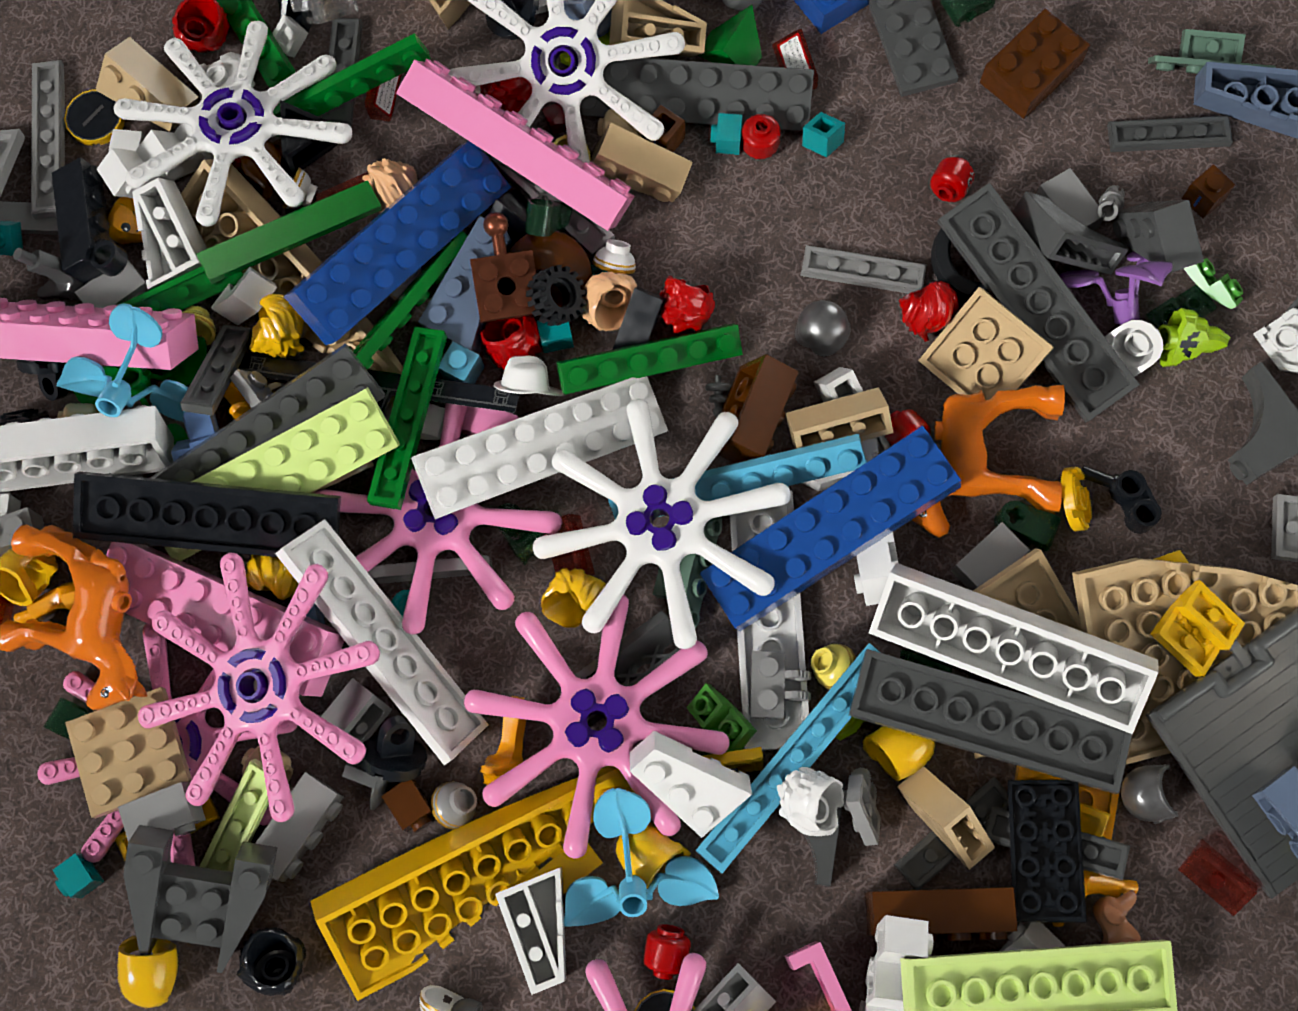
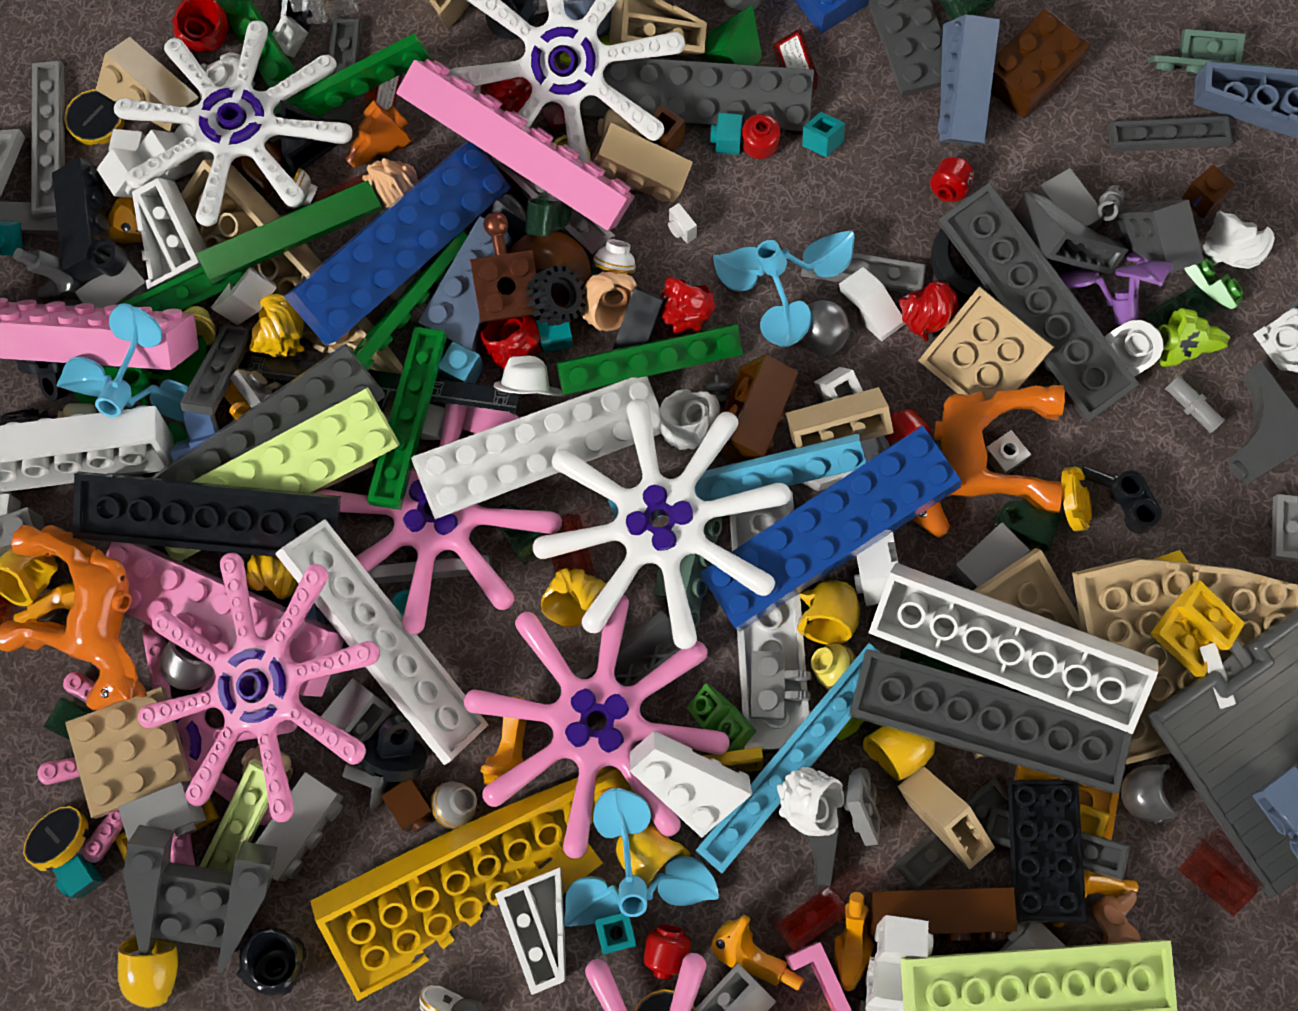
(55, 838): none -> black tile
(183, 668): none -> flat silver helmet
(378, 135): none -> orange rock
(609, 944): none -> teal plate
(681, 224): none -> white plate
(687, 417): none -> white hair
(735, 945): none -> light orange animal
(790, 322): none -> medium azure plant
(812, 919): none -> clear red slope
(832, 613): none -> yellow piece
(854, 944): none -> light orange animal
(875, 304): none -> white slope
(967, 78): none -> sand blue wedge
(1005, 463): none -> white plate
(1194, 404): none -> light grey pin
(1211, 655): none -> white sticker
(1237, 242): none -> white hair

